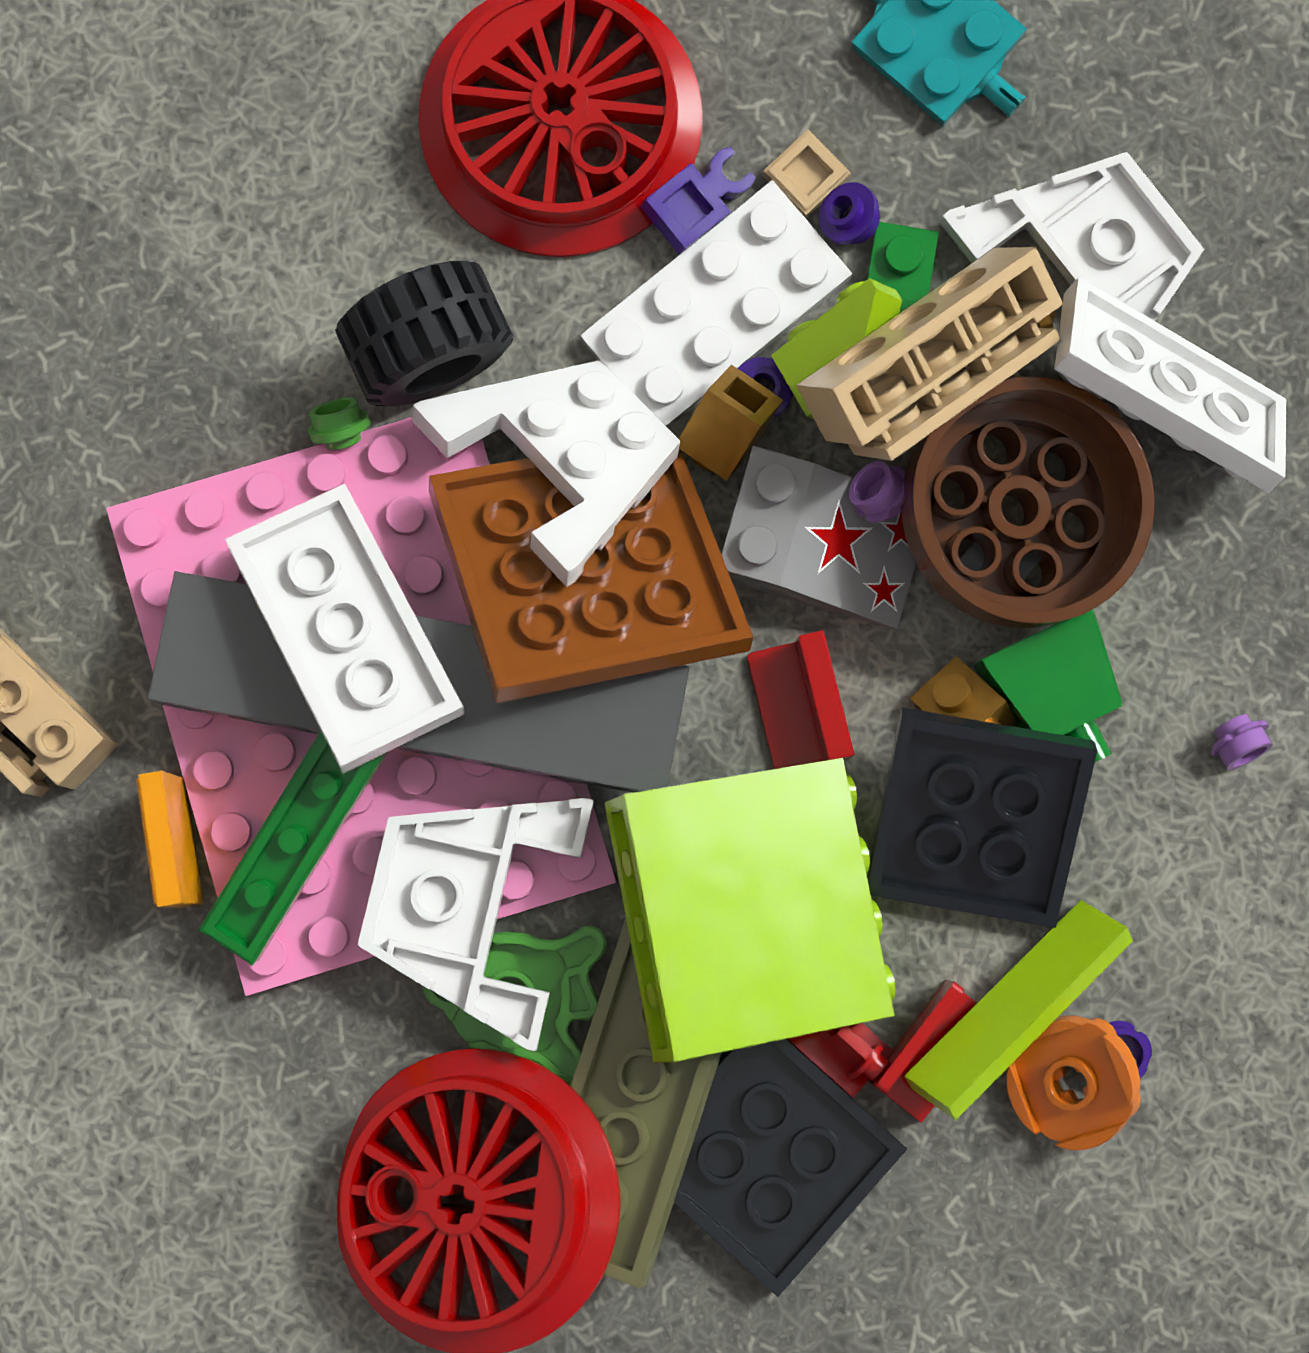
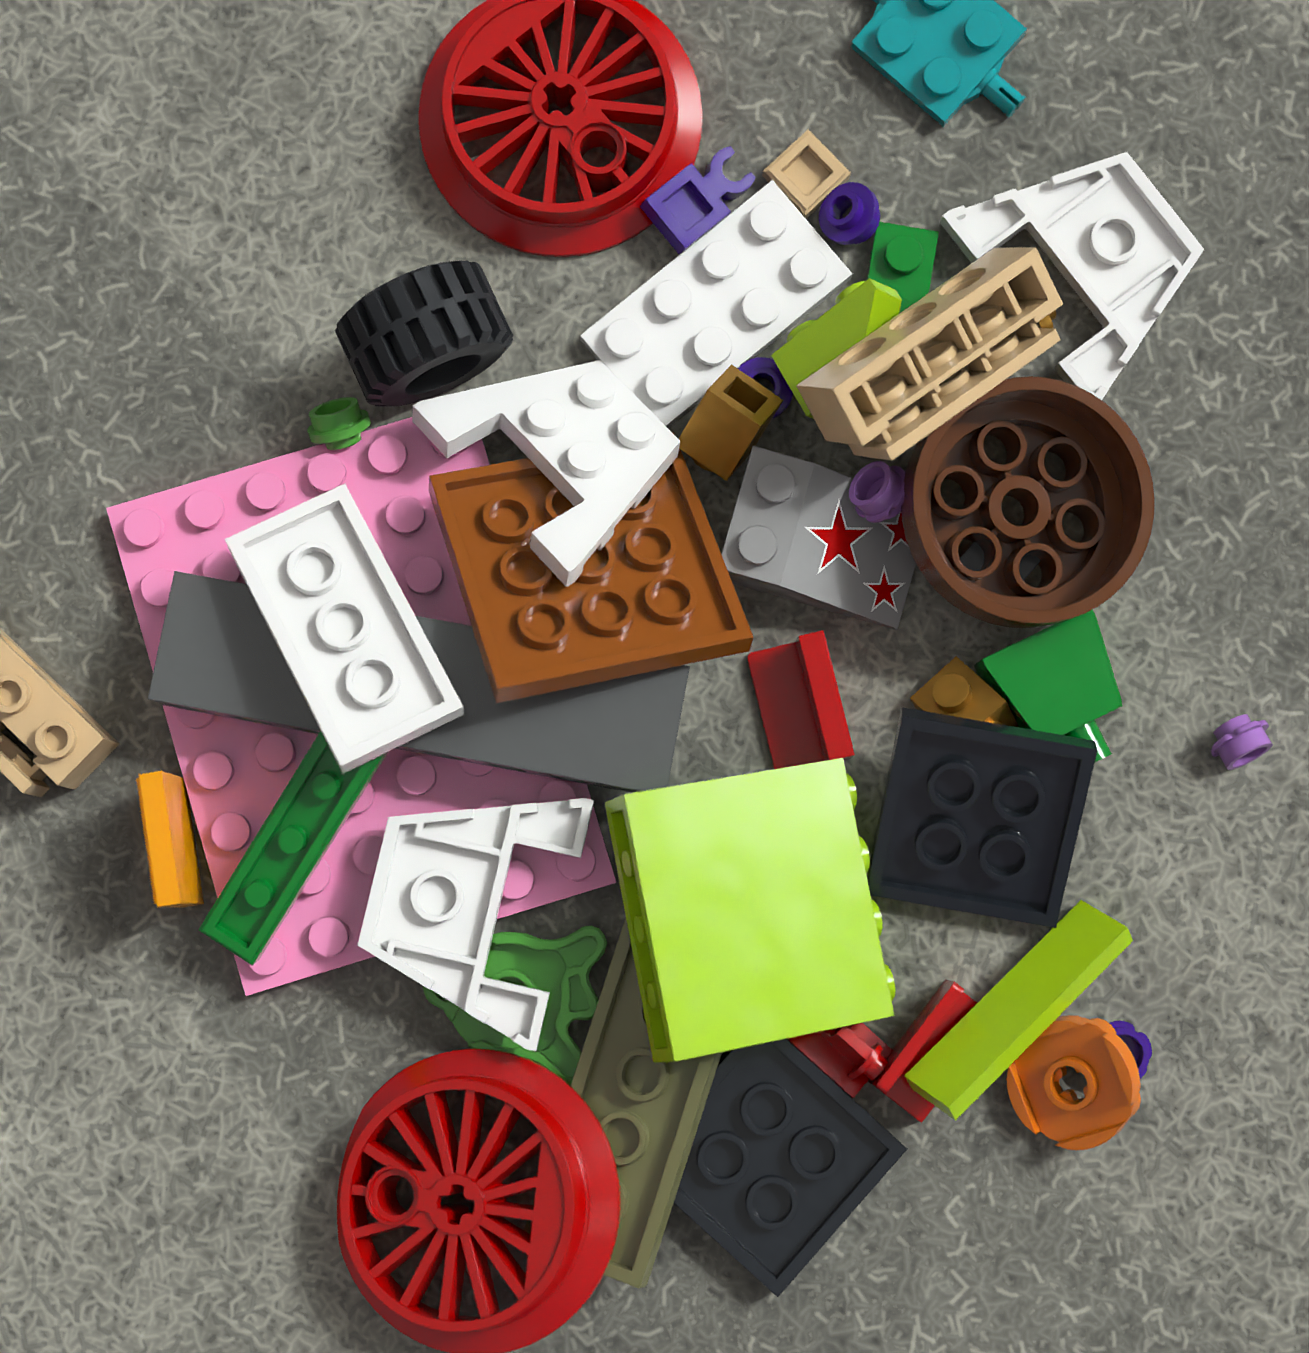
(1172, 385): white plate -> none

